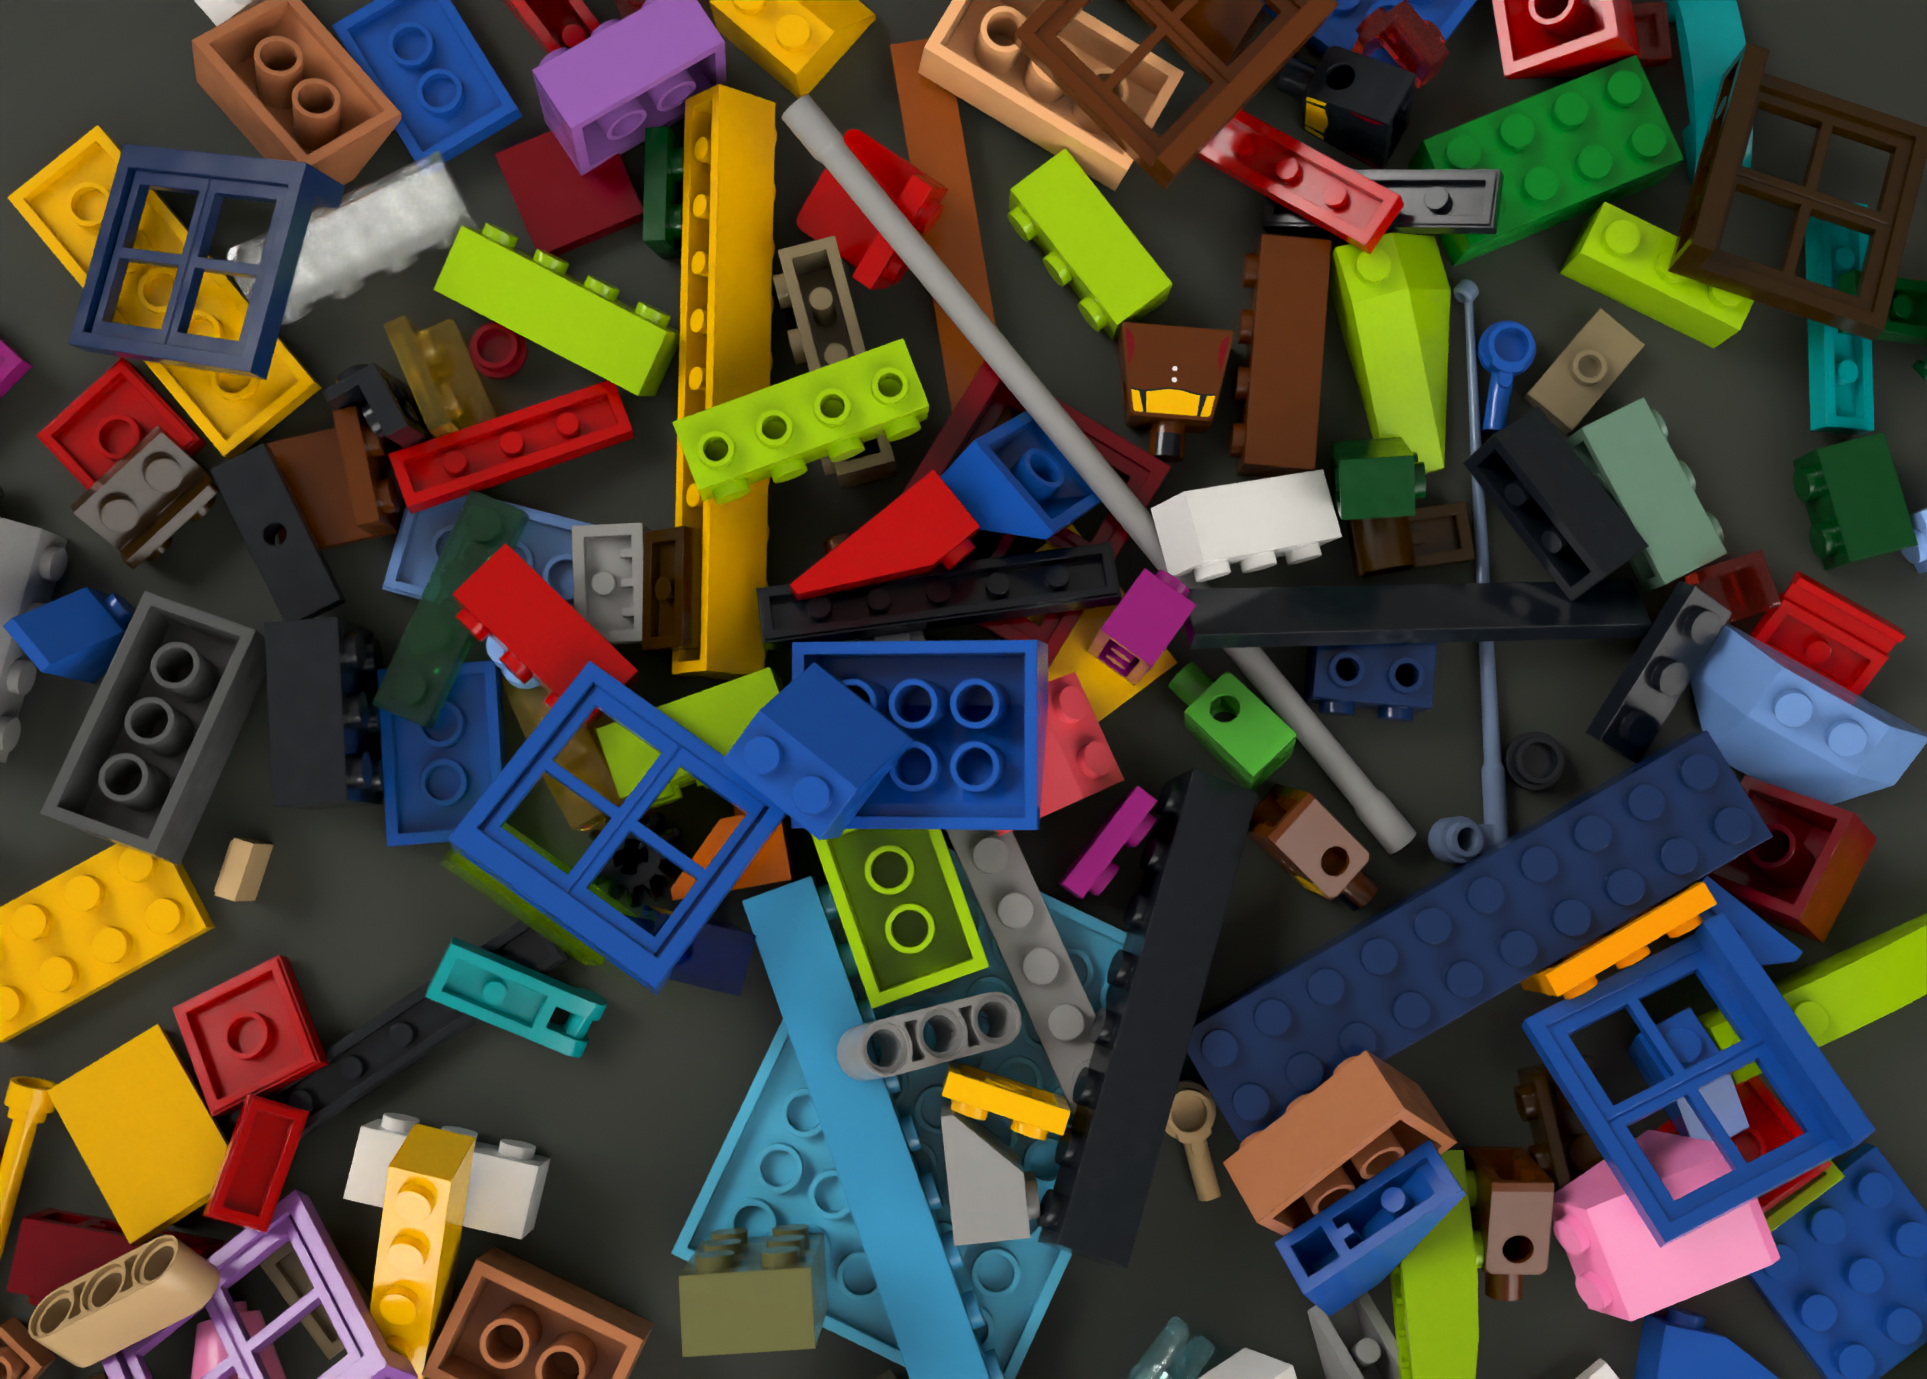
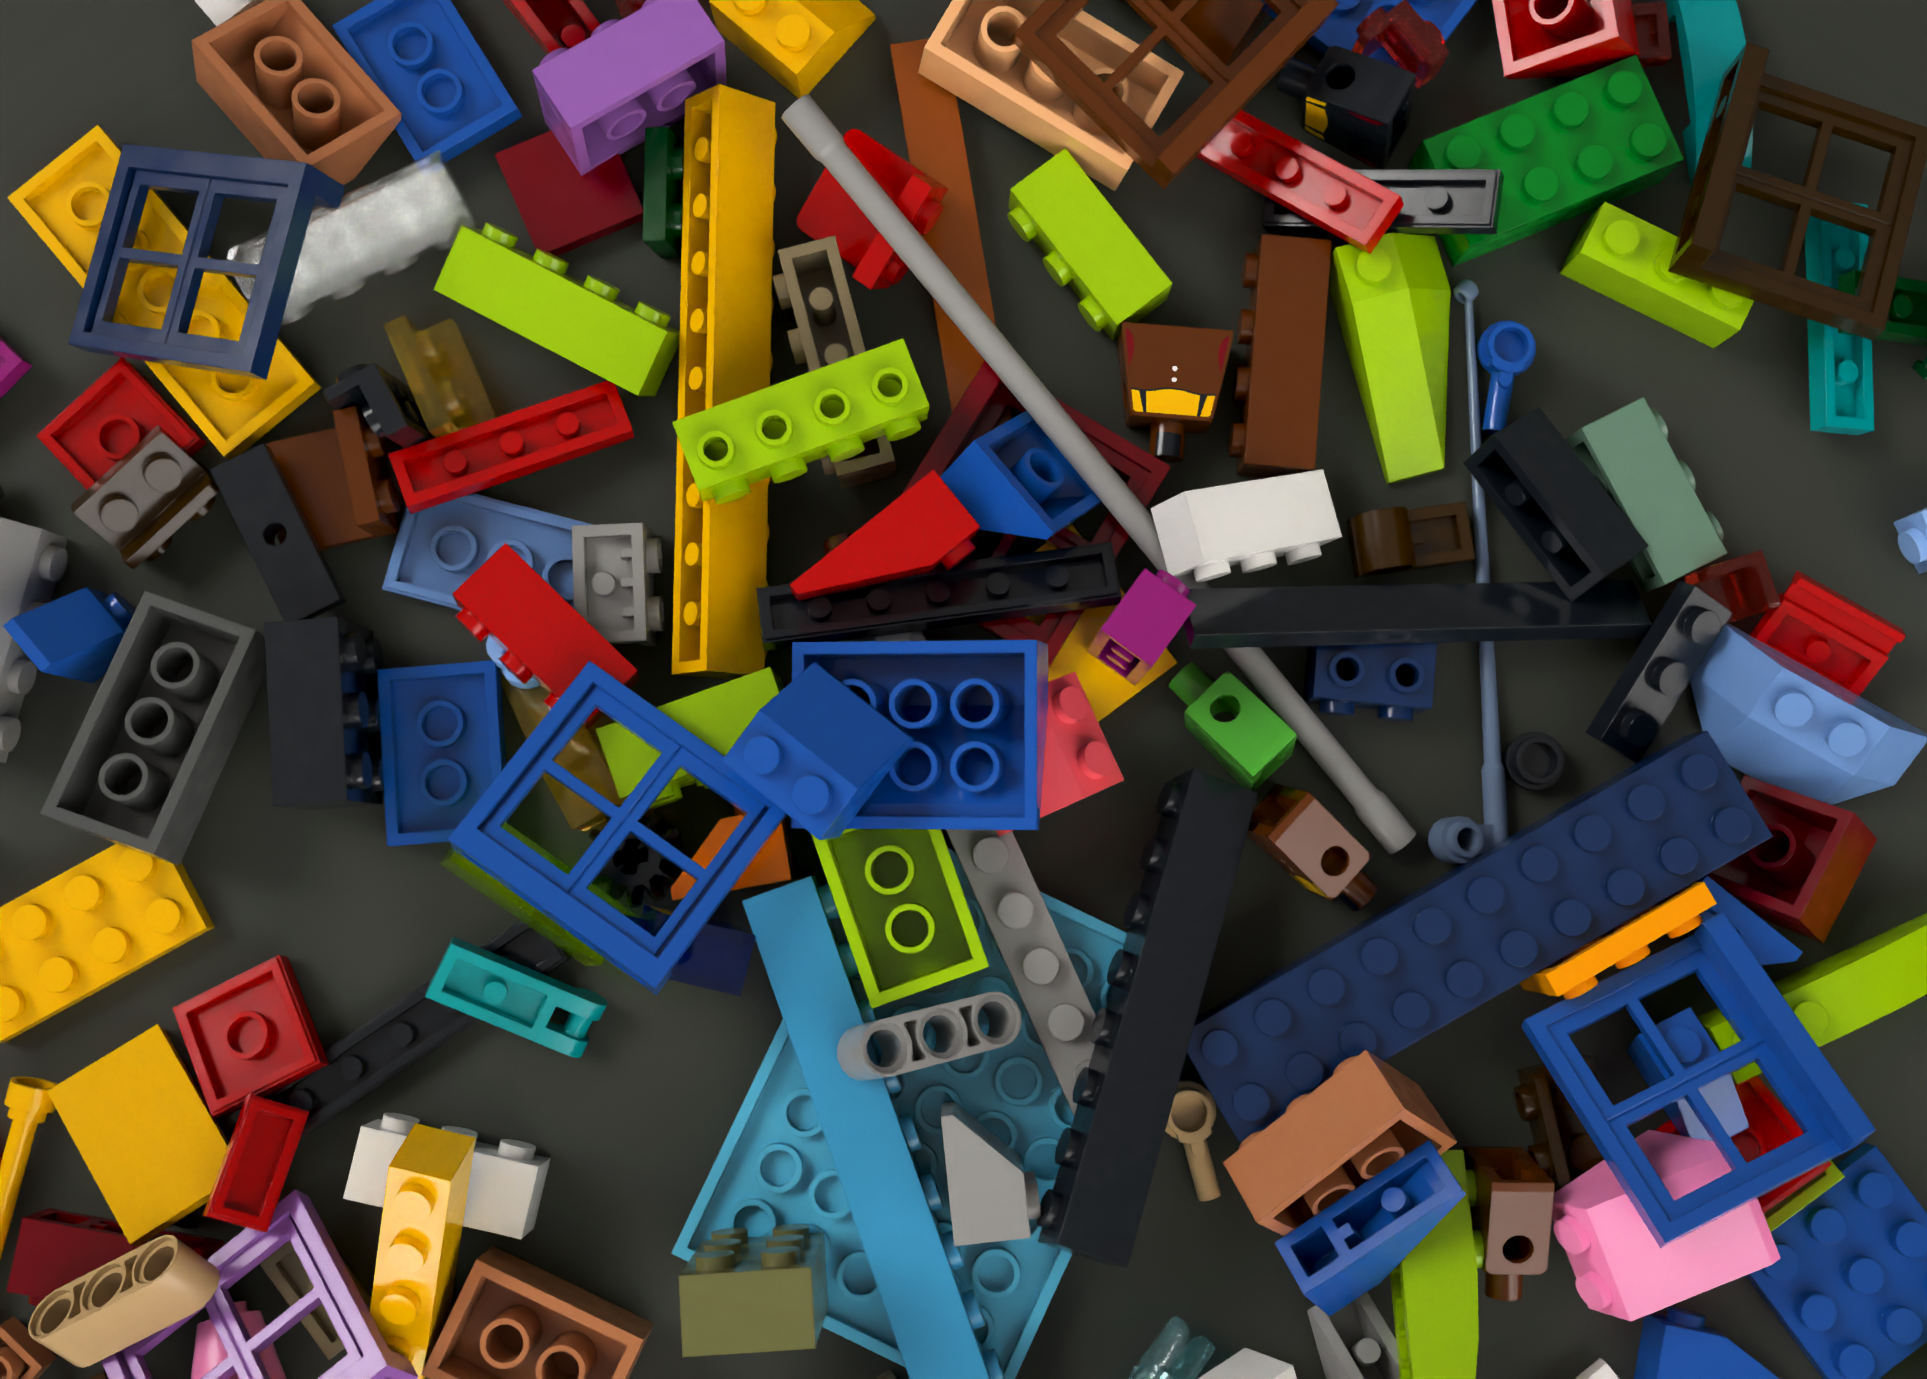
(243, 869): tan tile -> none
(434, 639): clear green plate -> none
(497, 351): dark red plate -> none
(672, 589): dark brown panel -> none
(1027, 1107): yellow plate -> none
(1124, 826): magenta plate -> none
(1376, 478): dark green brick -> none
(1583, 371): dark tan plate -> none
(1853, 501): dark green brick -> none

